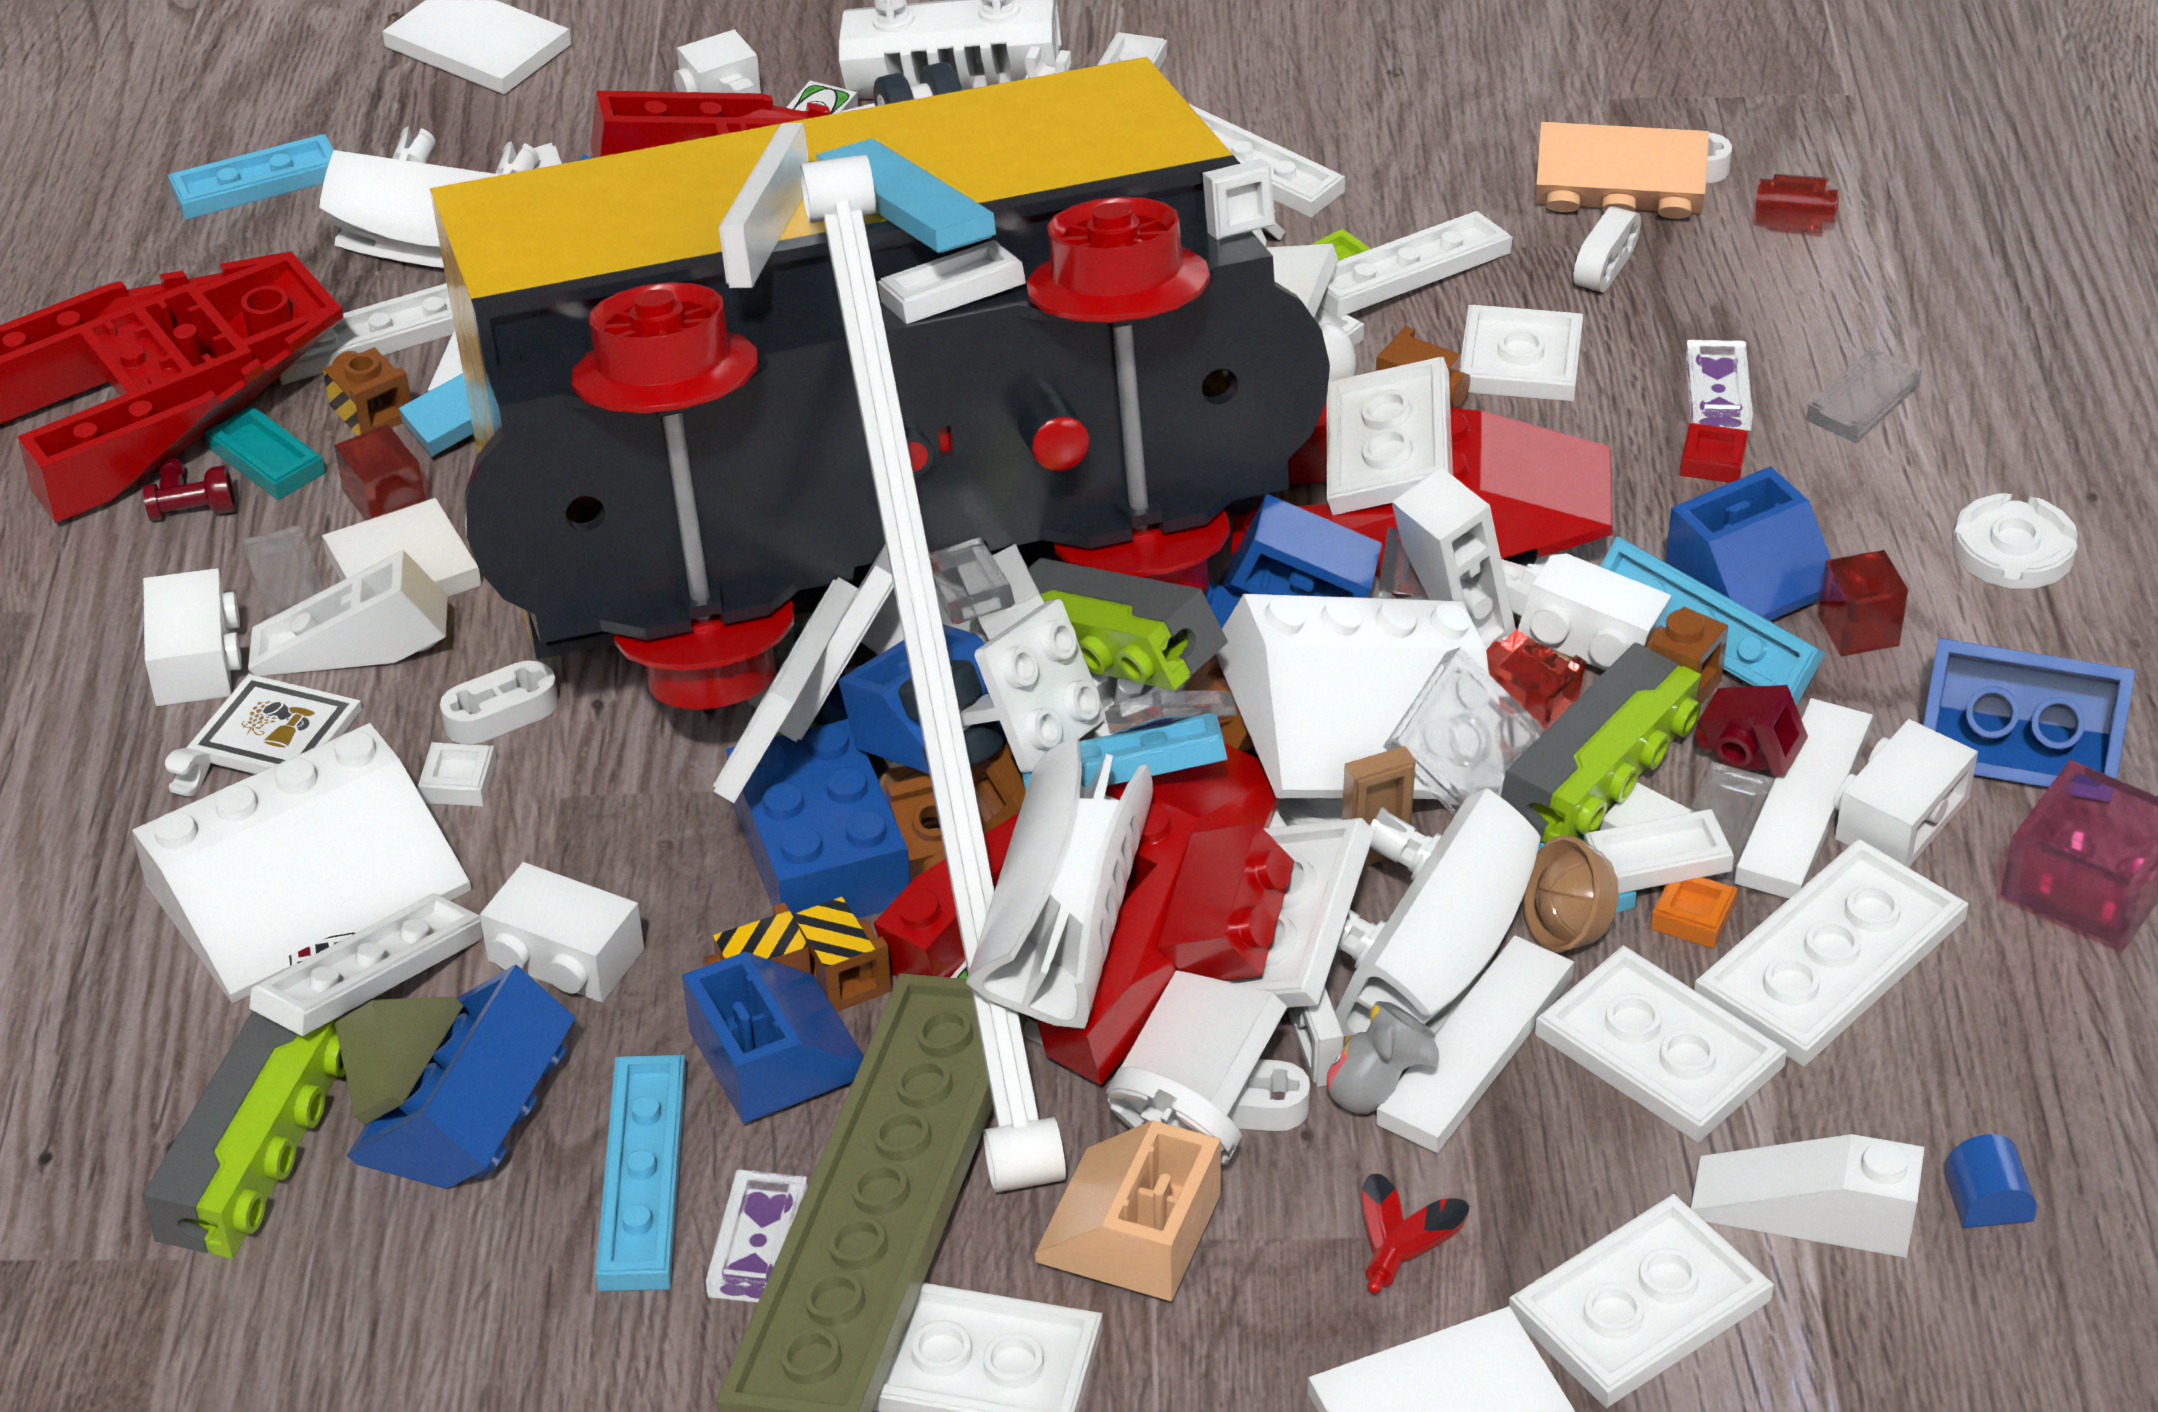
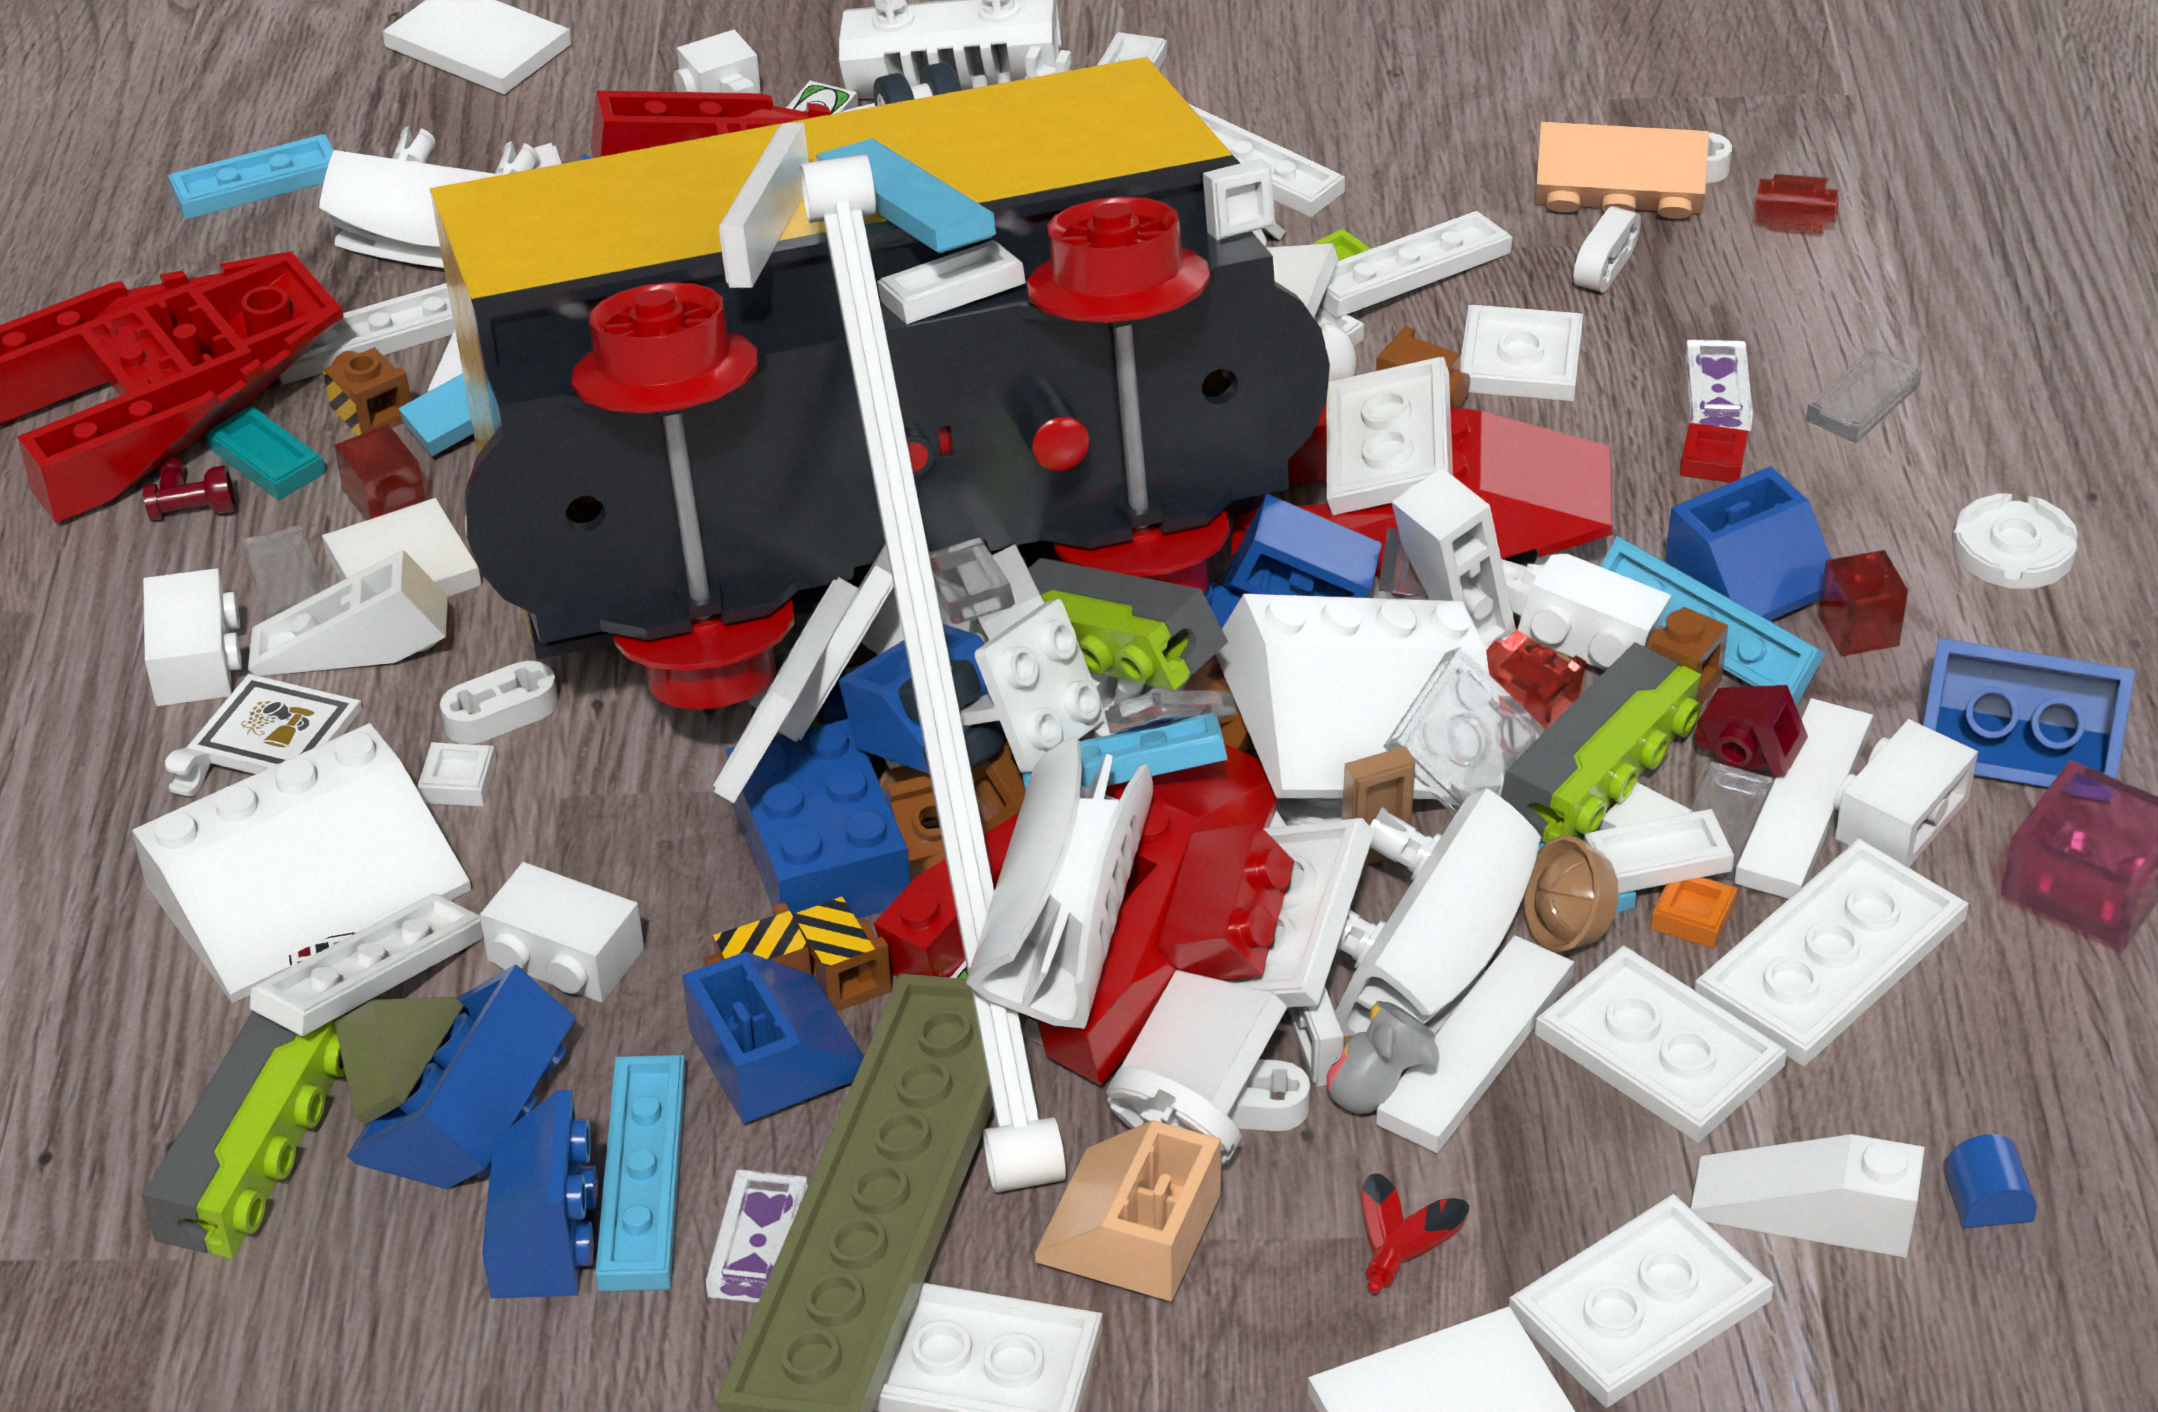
(539, 1203): none -> blue slope

